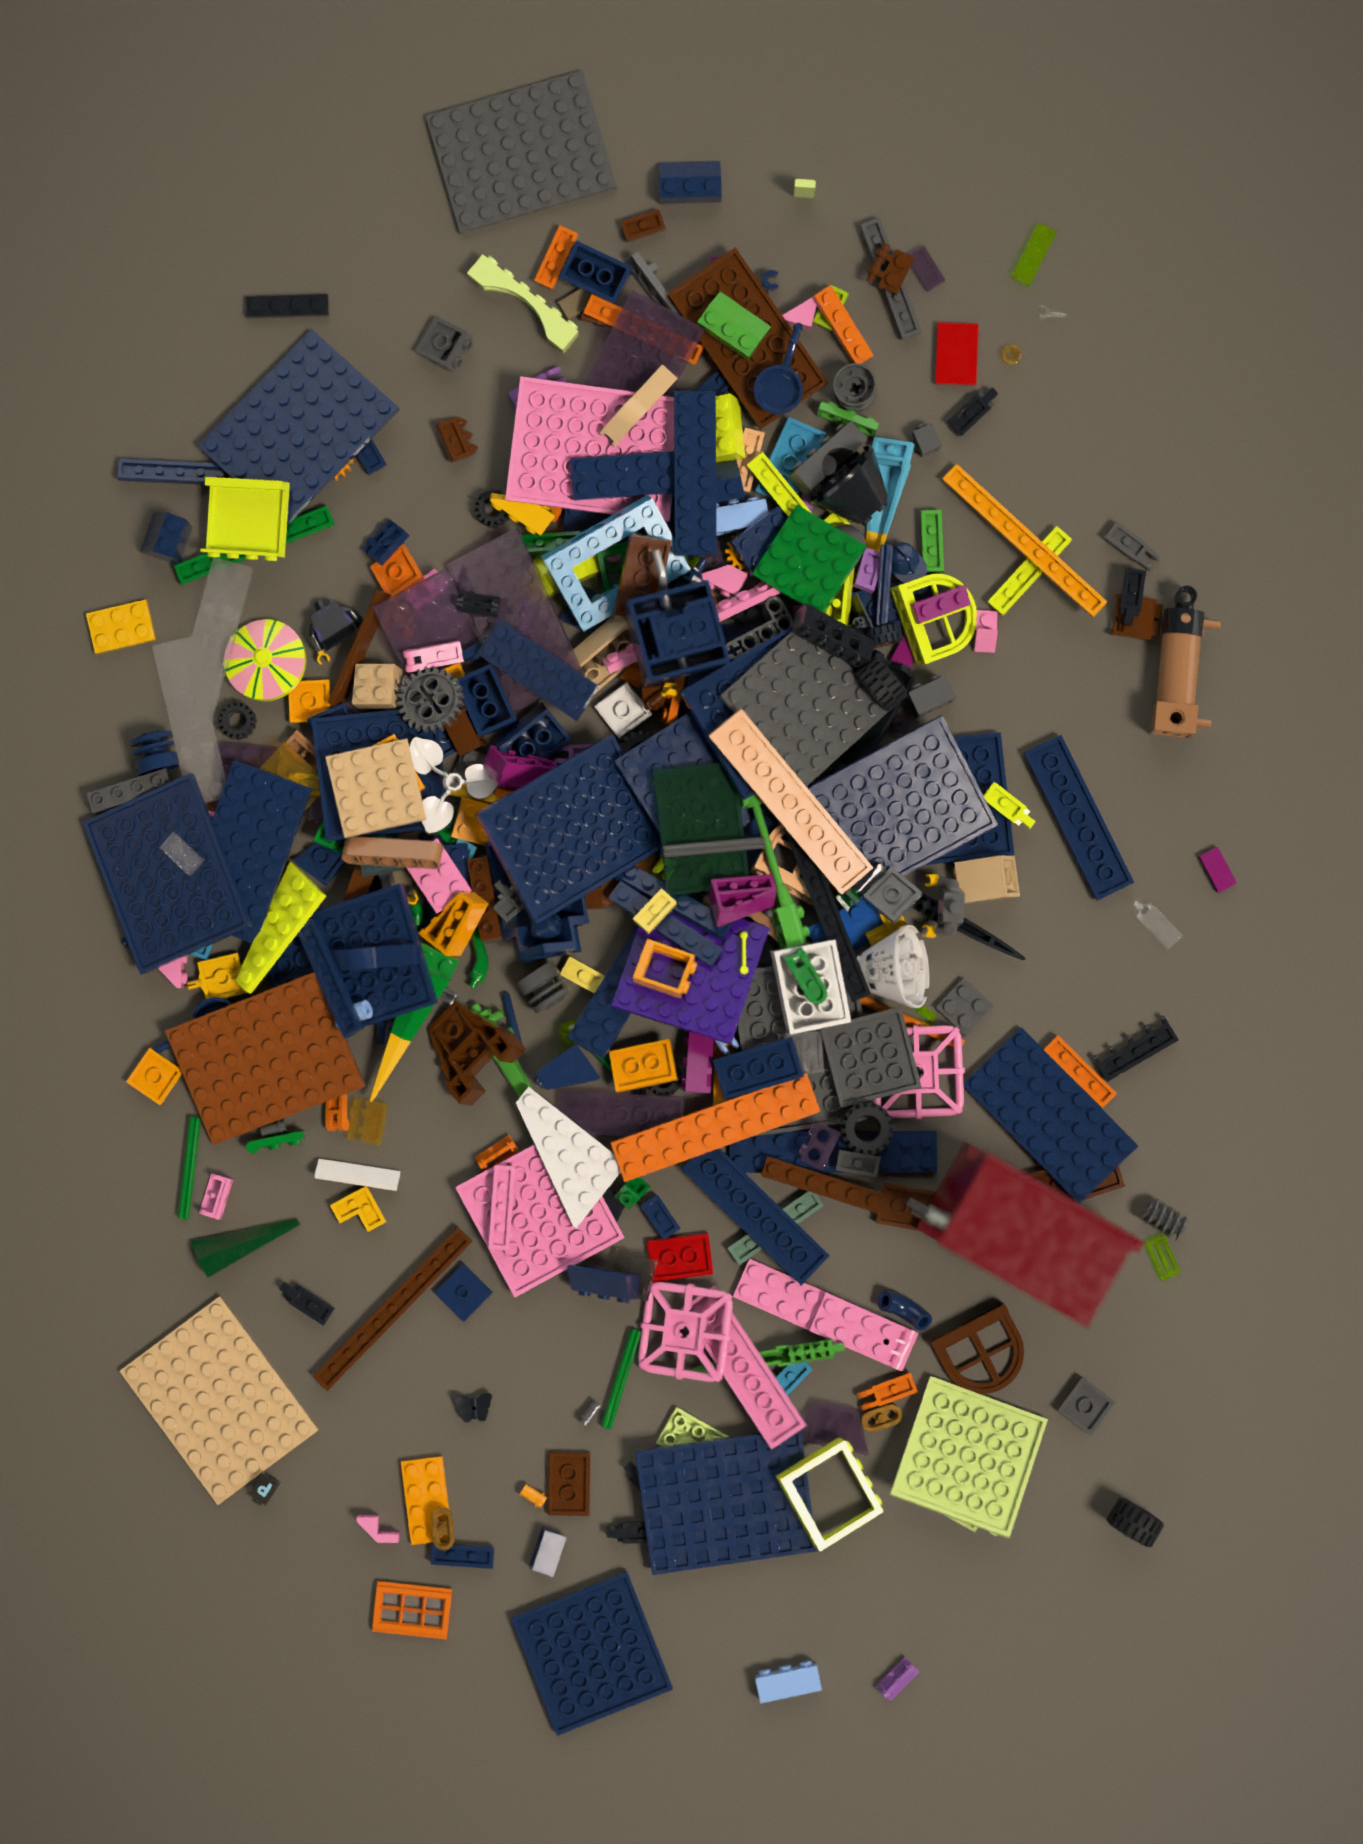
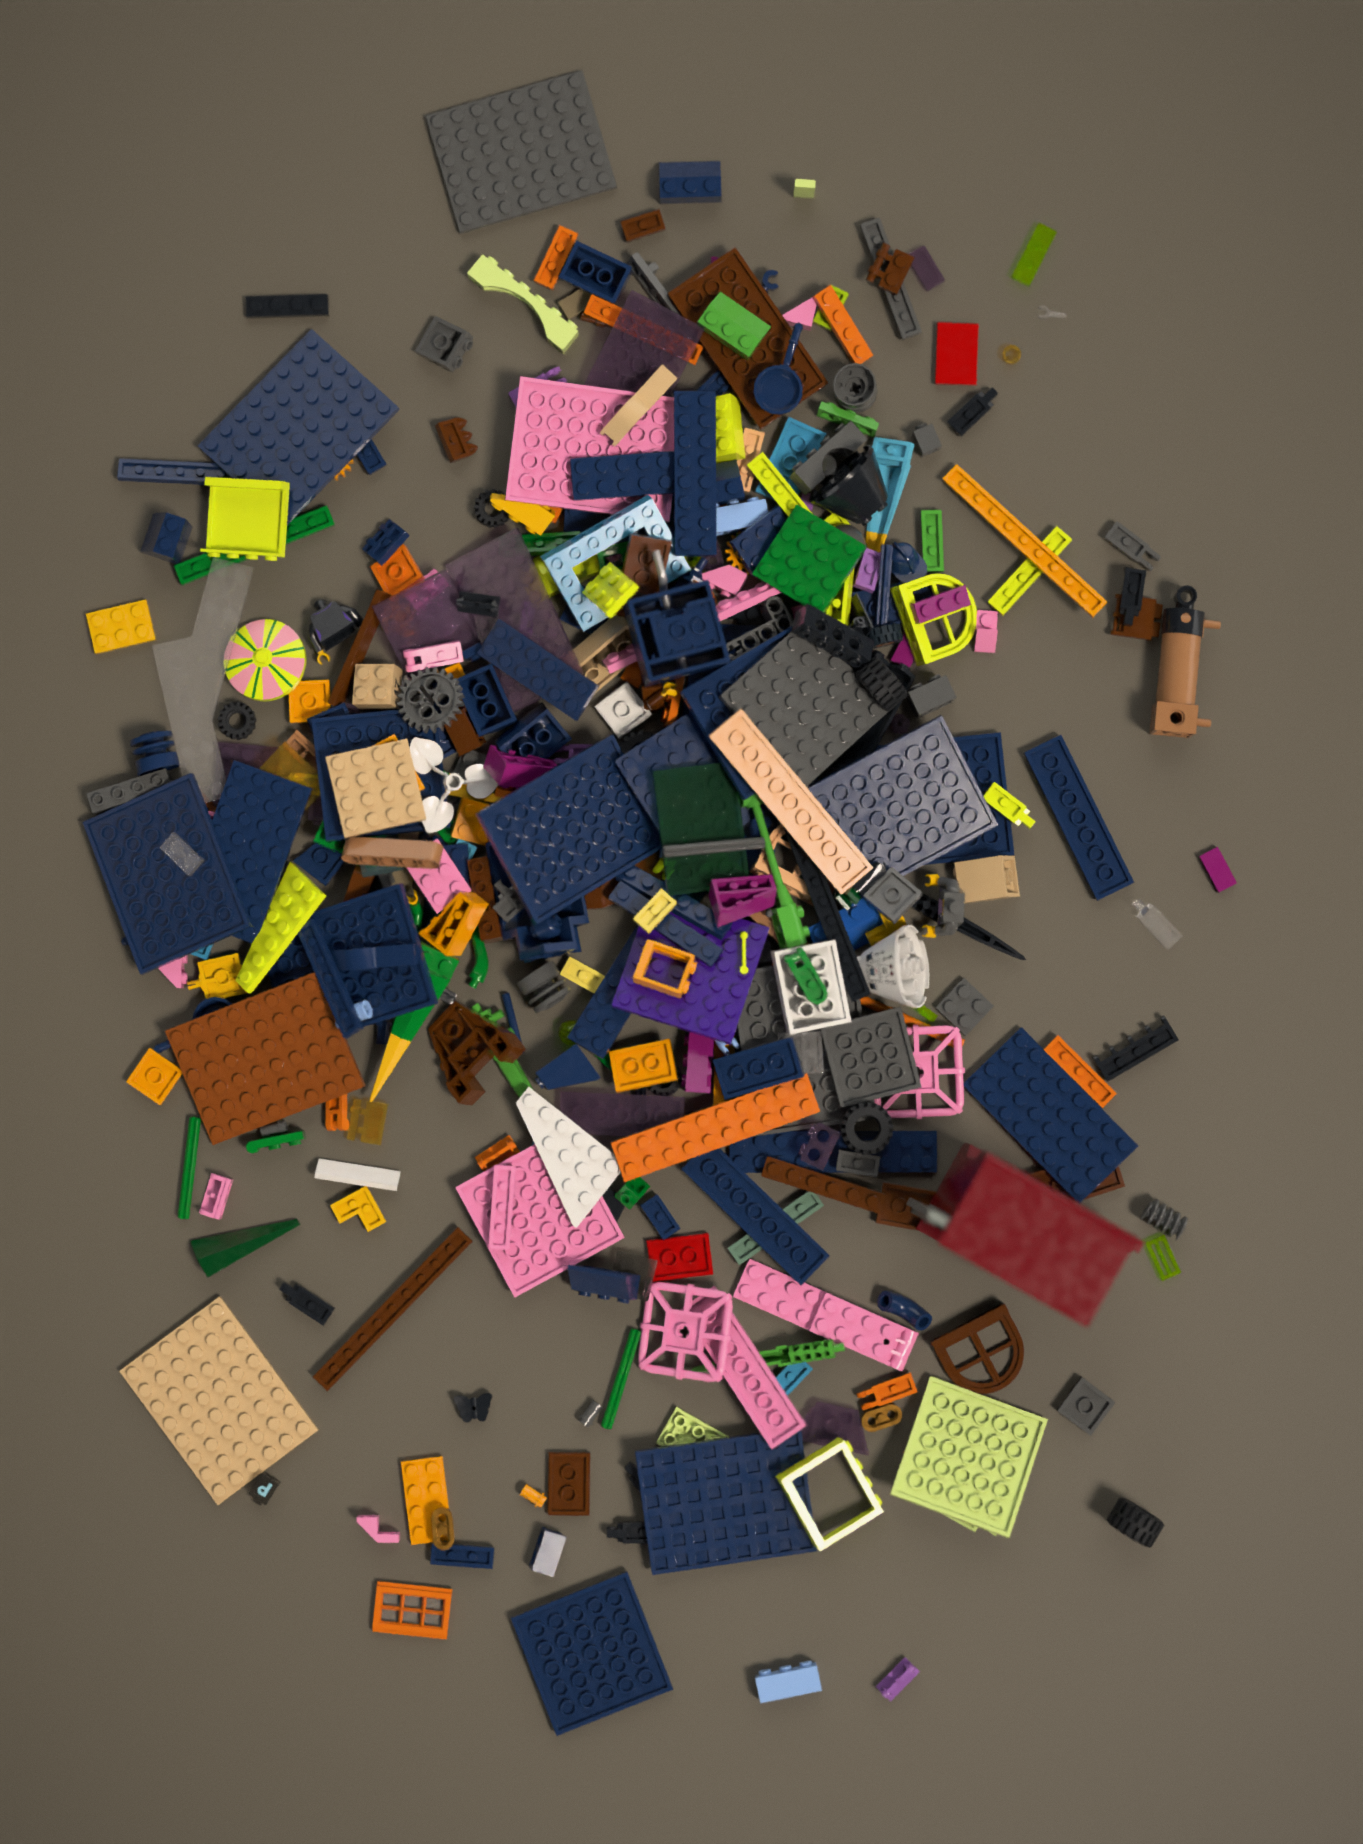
(463, 1292): dark blue plate -> none
(610, 589): none -> neon yellow plate

